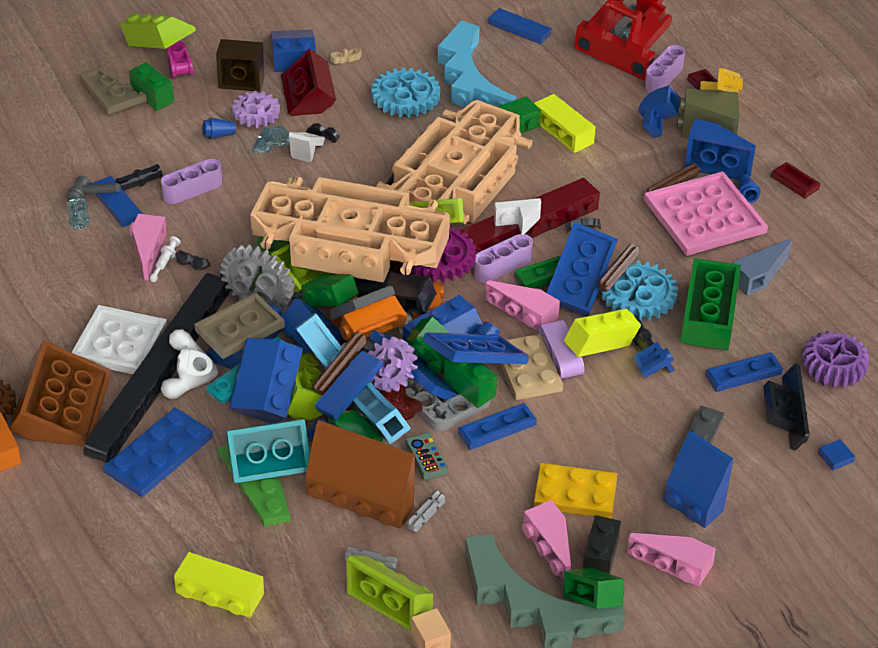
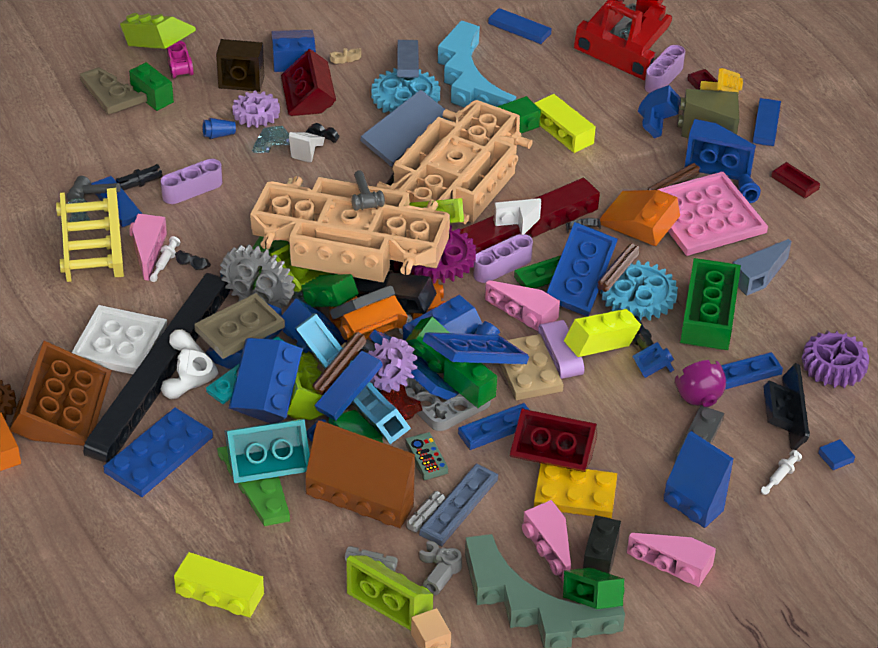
(111, 241): none -> light yellow fence
(366, 198): none -> dark grey piece
(402, 127): none -> sand blue tile
(407, 58): none -> sand blue tile
(447, 563): none -> light grey bar
(458, 505): none -> sand blue tile
(554, 440): none -> dark red slope
(642, 214): none -> orange slope
(701, 383): none -> magenta cylinder
(766, 122): none -> blue tile
(785, 466): none -> white piece

